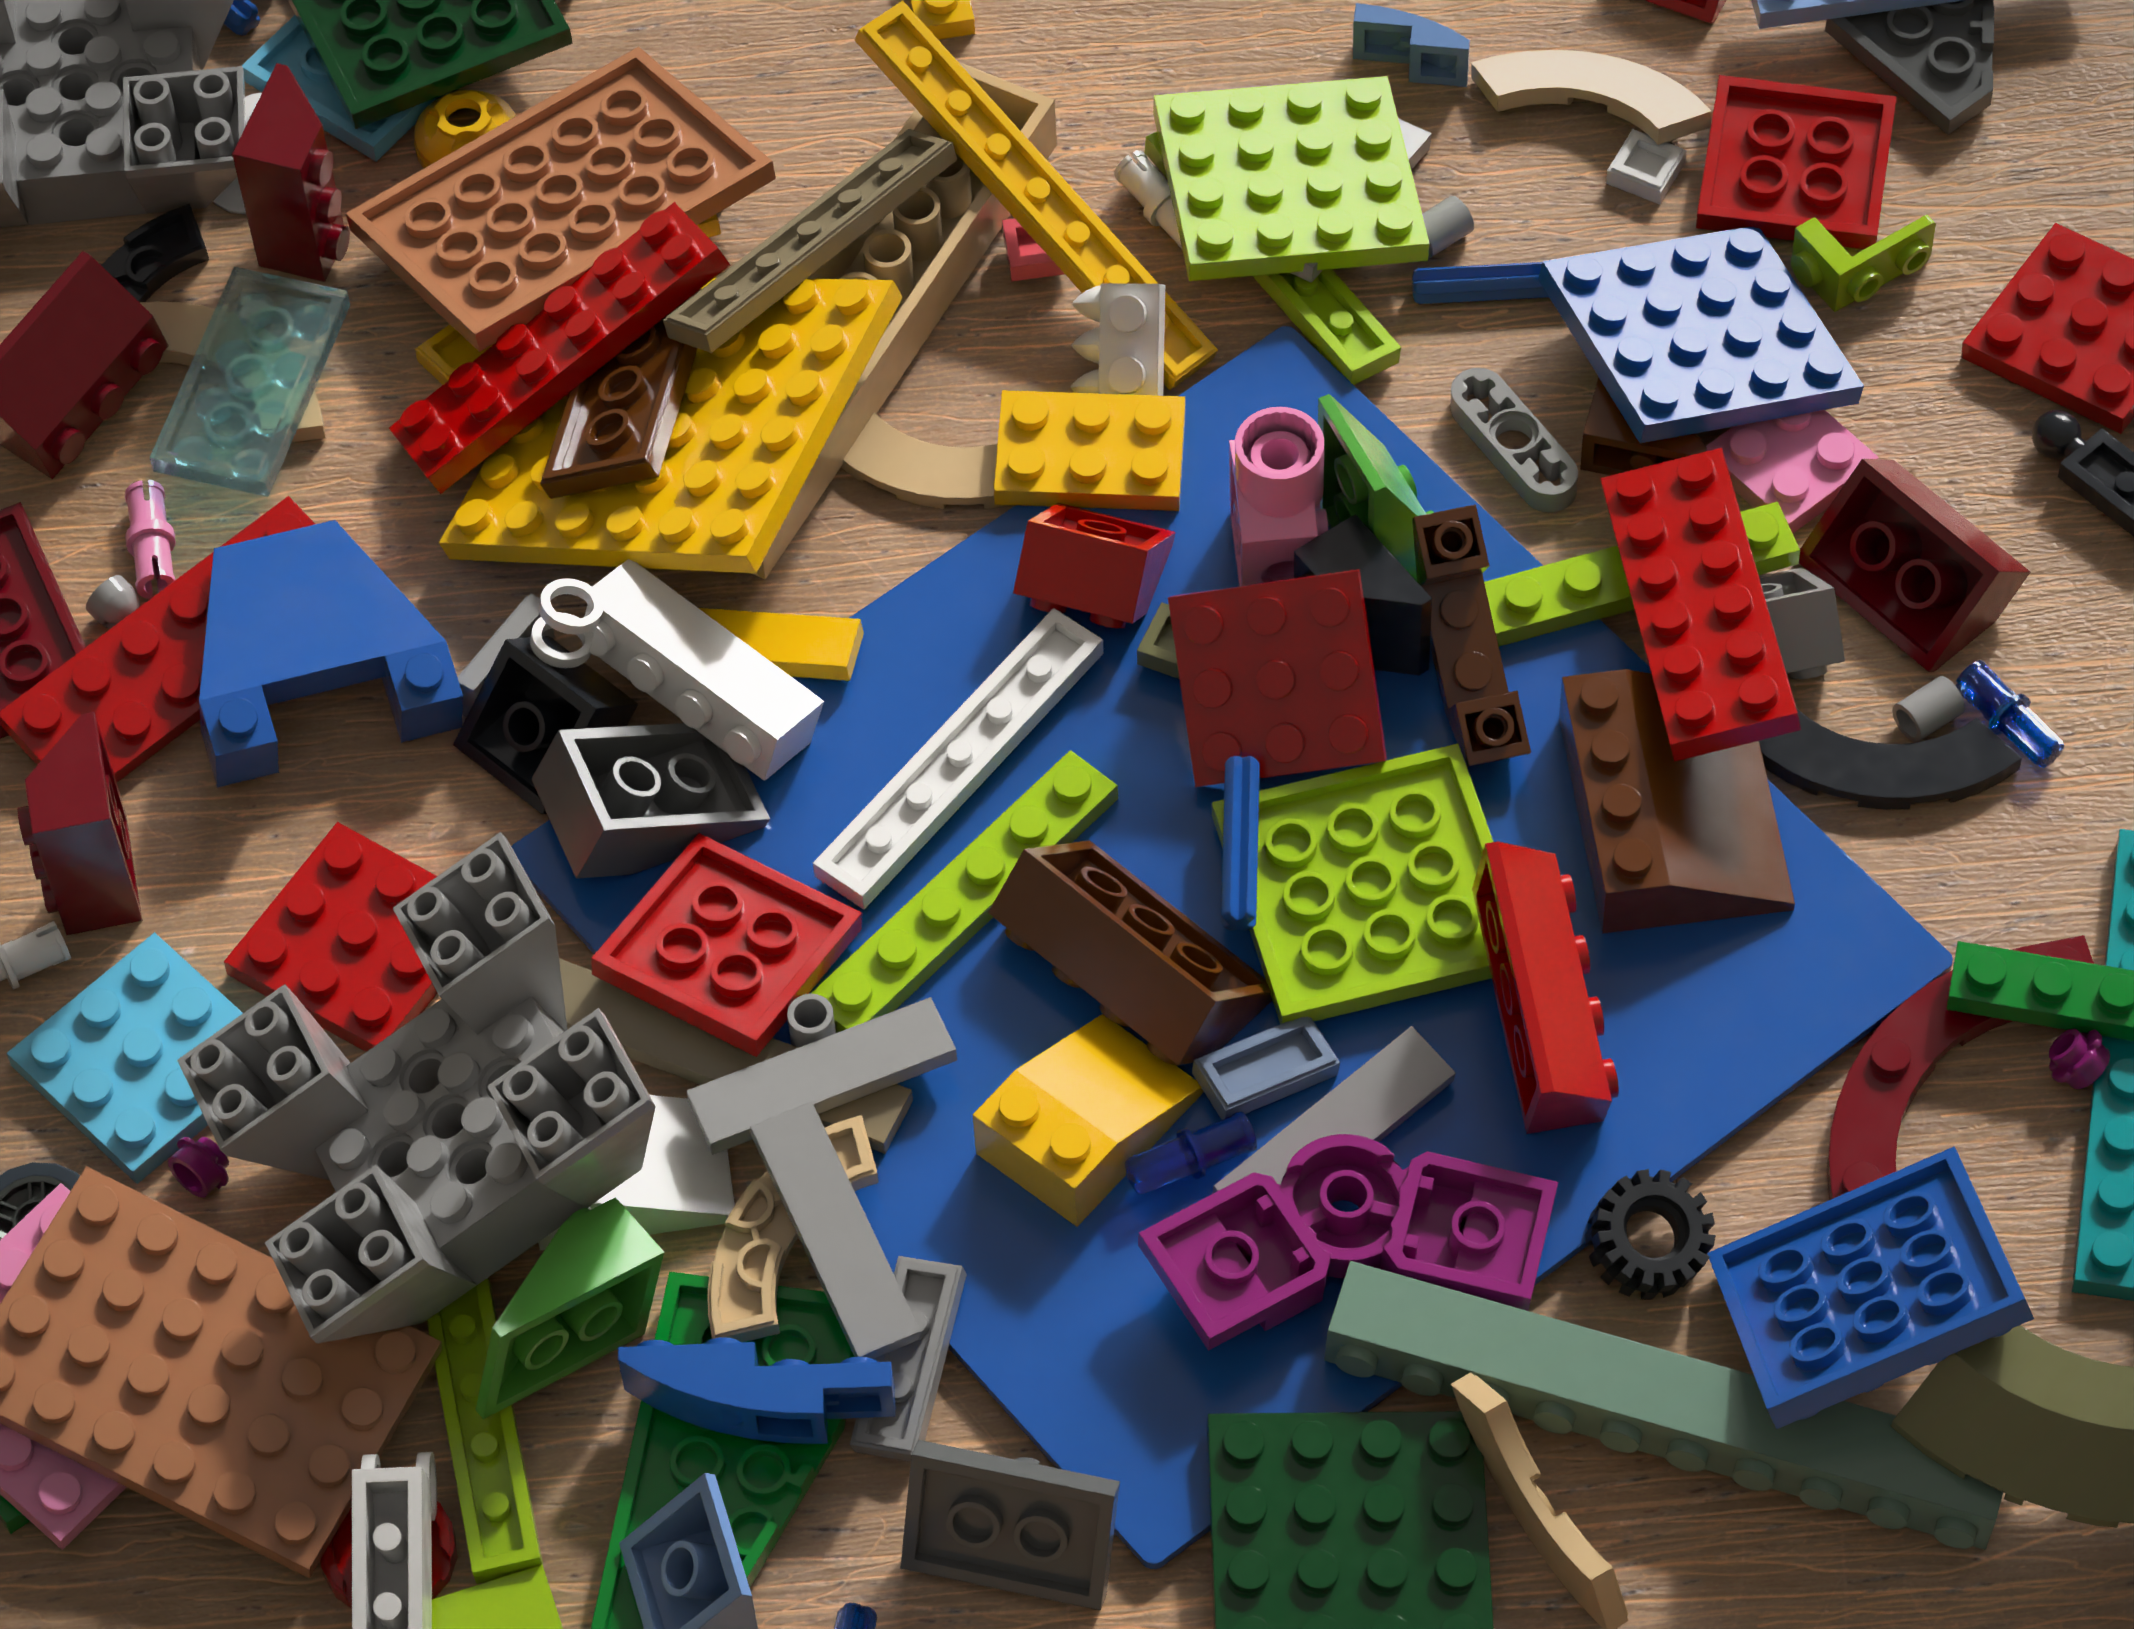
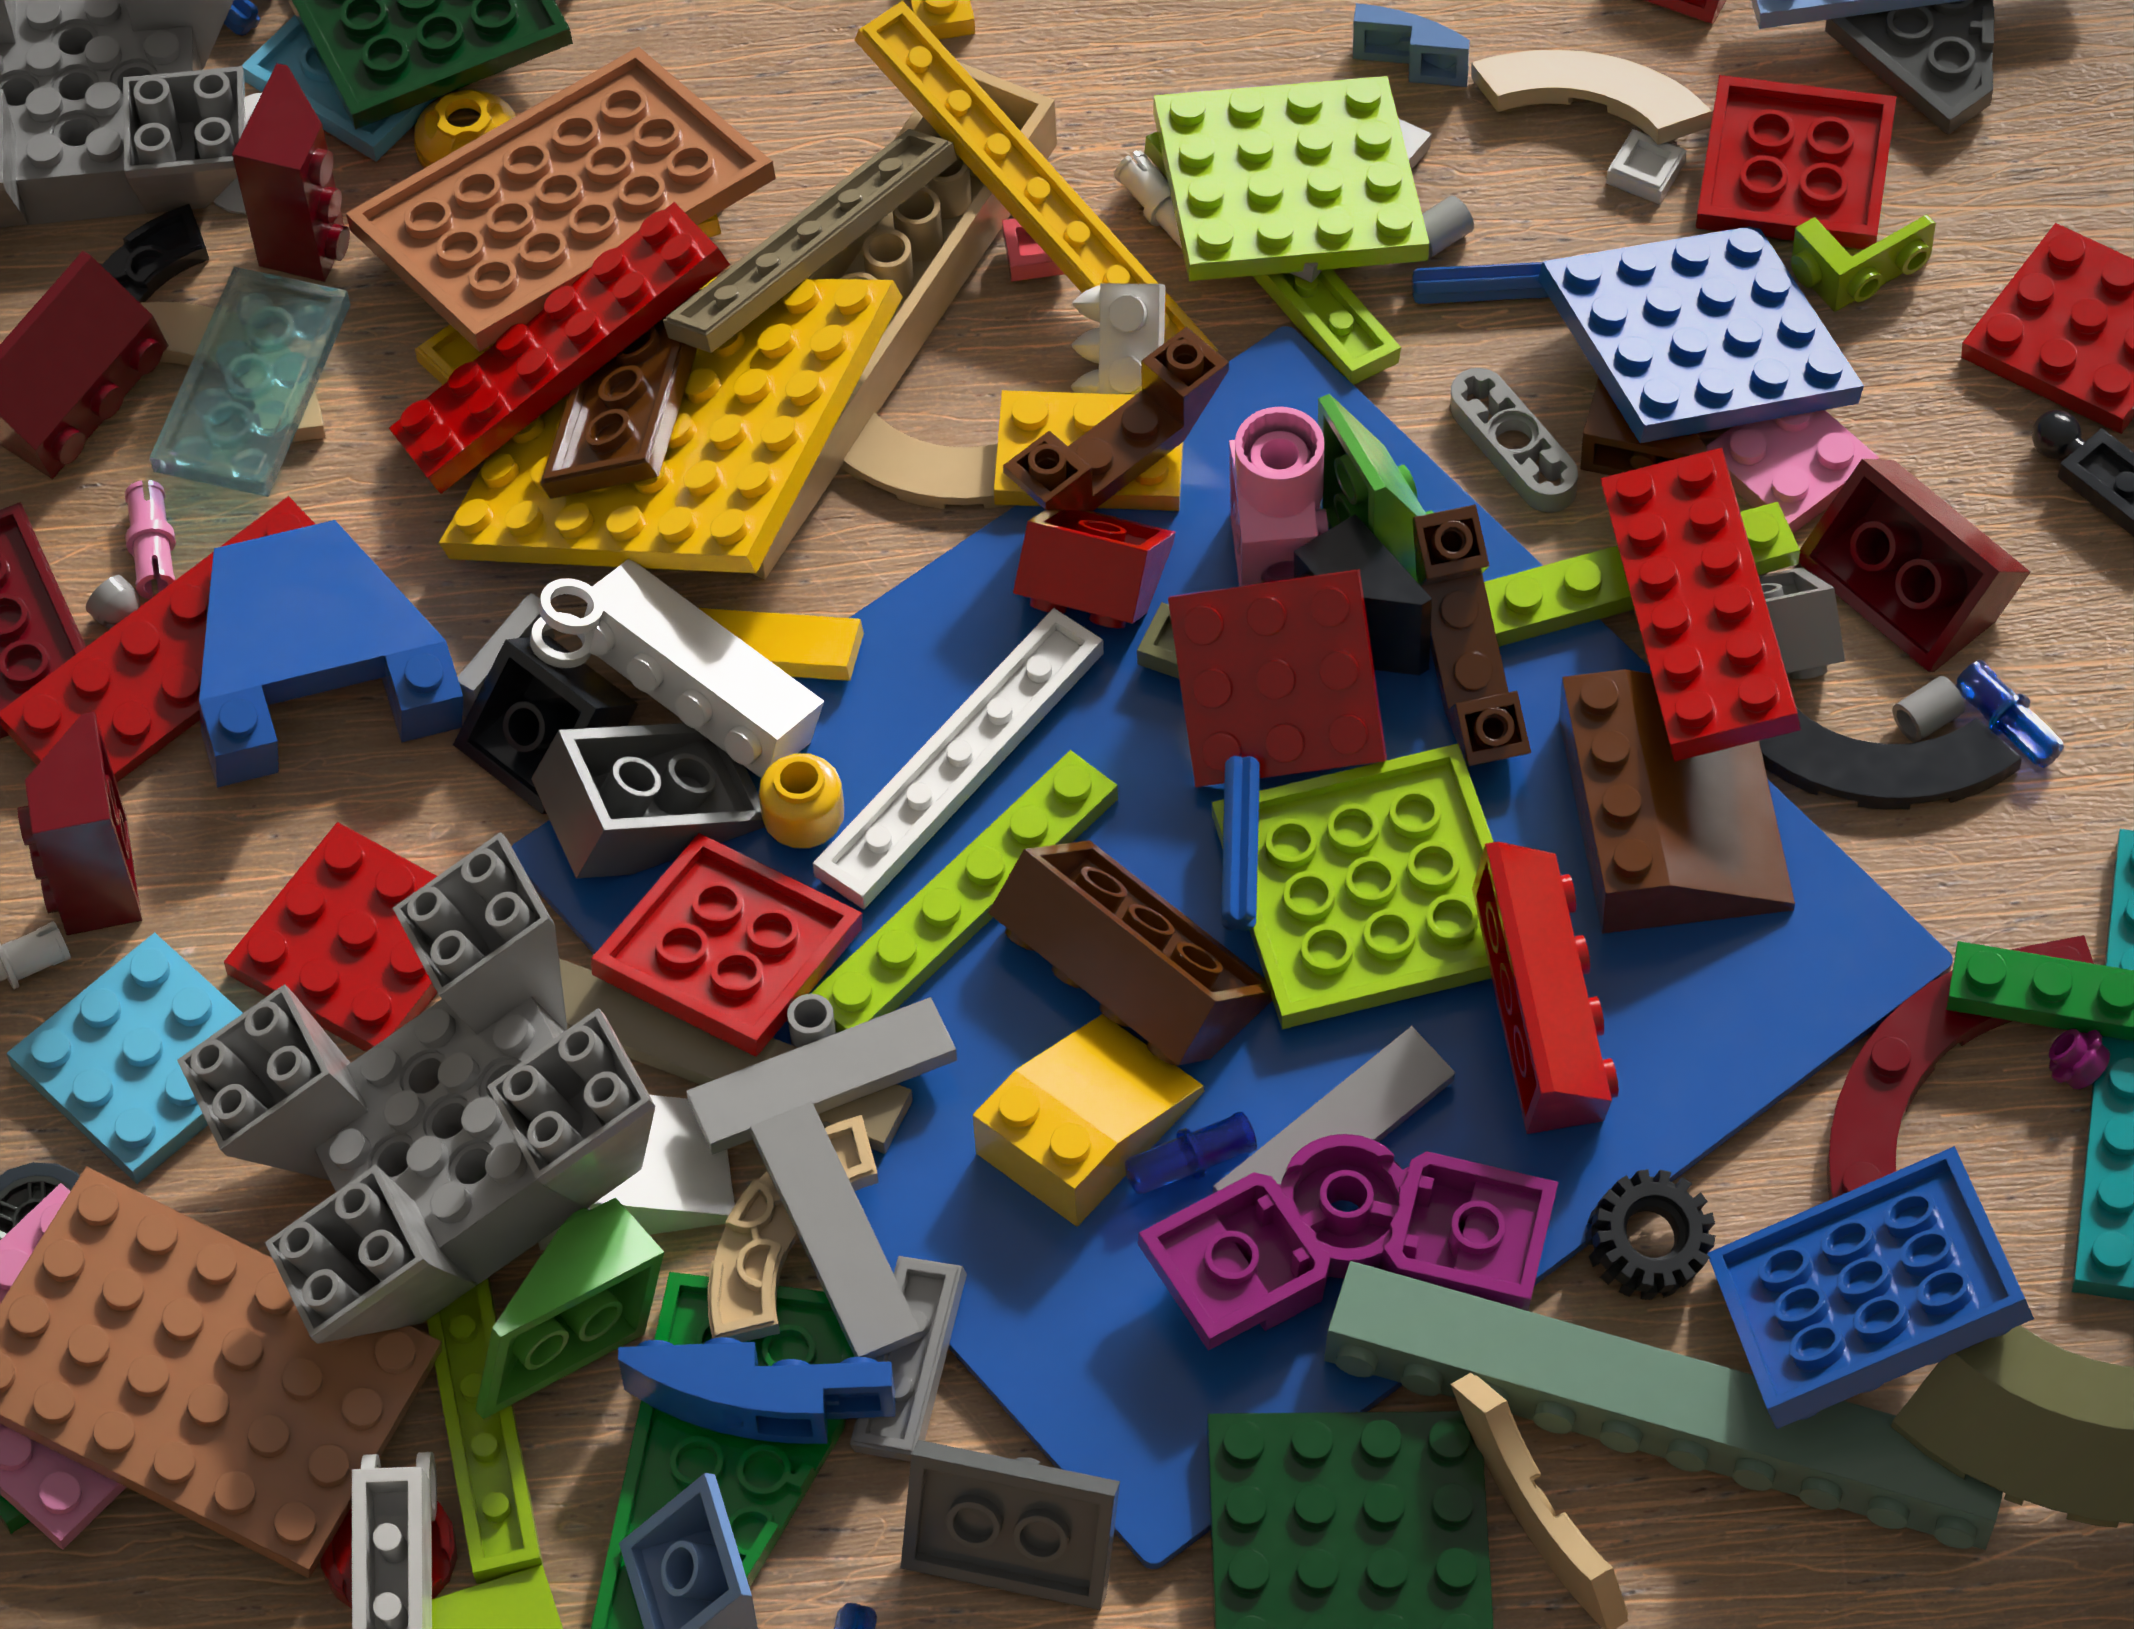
(199, 1166): magenta plate -> none
(801, 800): none -> yellow head
(1082, 476): none -> reddish brown slope
(1265, 1067): sand blue tile -> none

